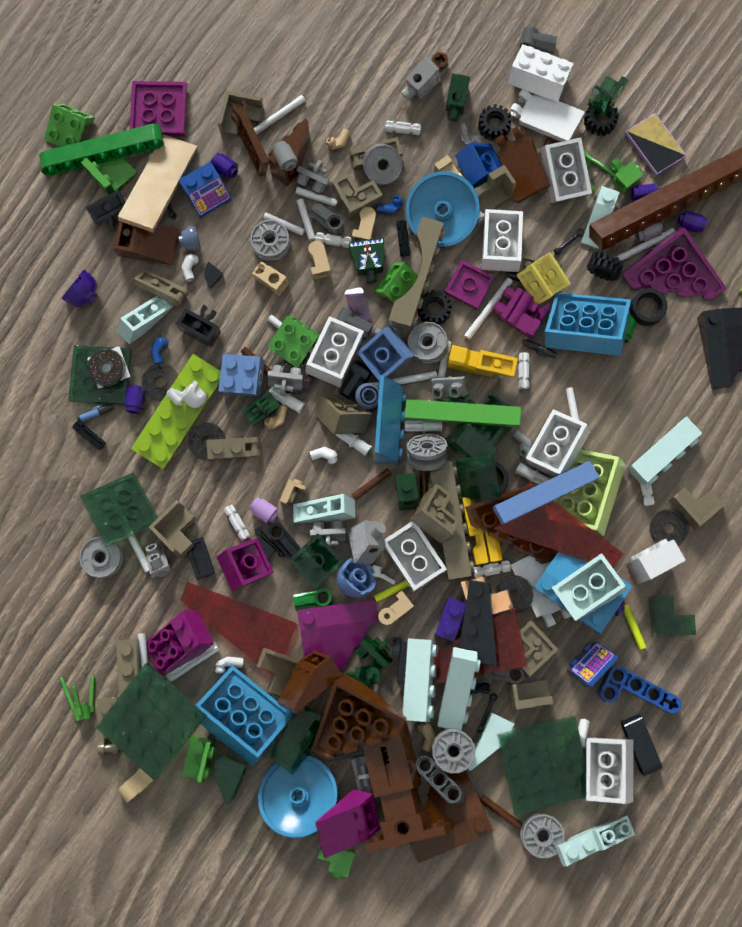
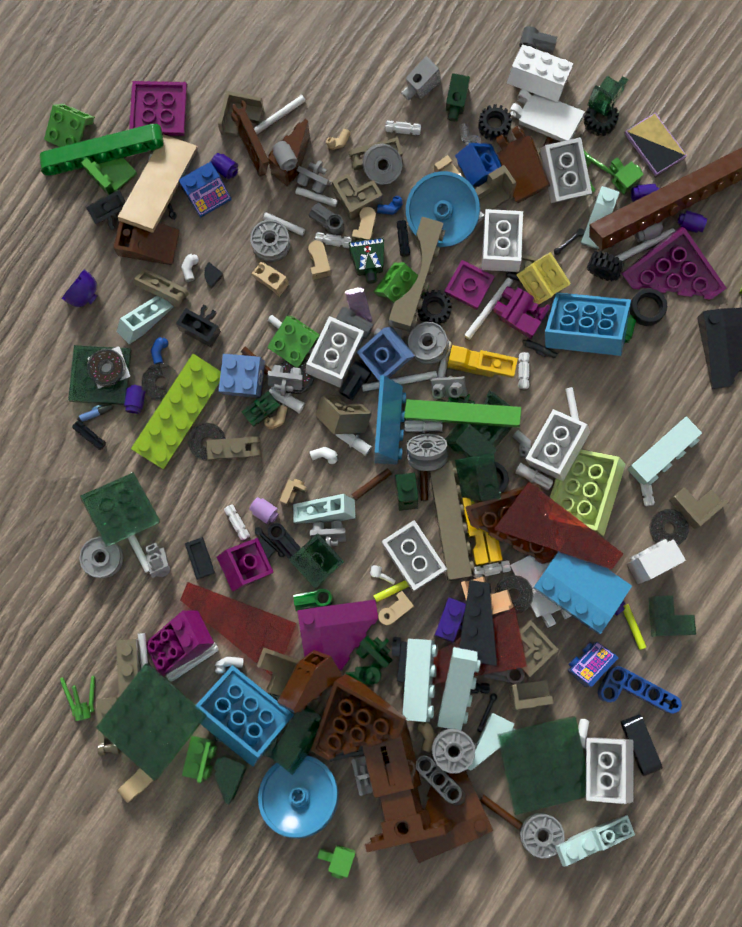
(170, 528): dark tan panel -> none
(189, 239): sand blue cone -> none
(192, 396): white piece -> none
(306, 220): white piece -> none
(348, 823): magenta slope -> none
(355, 579): medium blue cylinder -> none
(367, 541): light grey torso -> none
(372, 395): sand blue cone -> none
(433, 516): dark tan panel -> none
(444, 64): reddish brown bush -> none
(545, 492): medium blue tile -> none
(589, 587): light aqua slope -> none

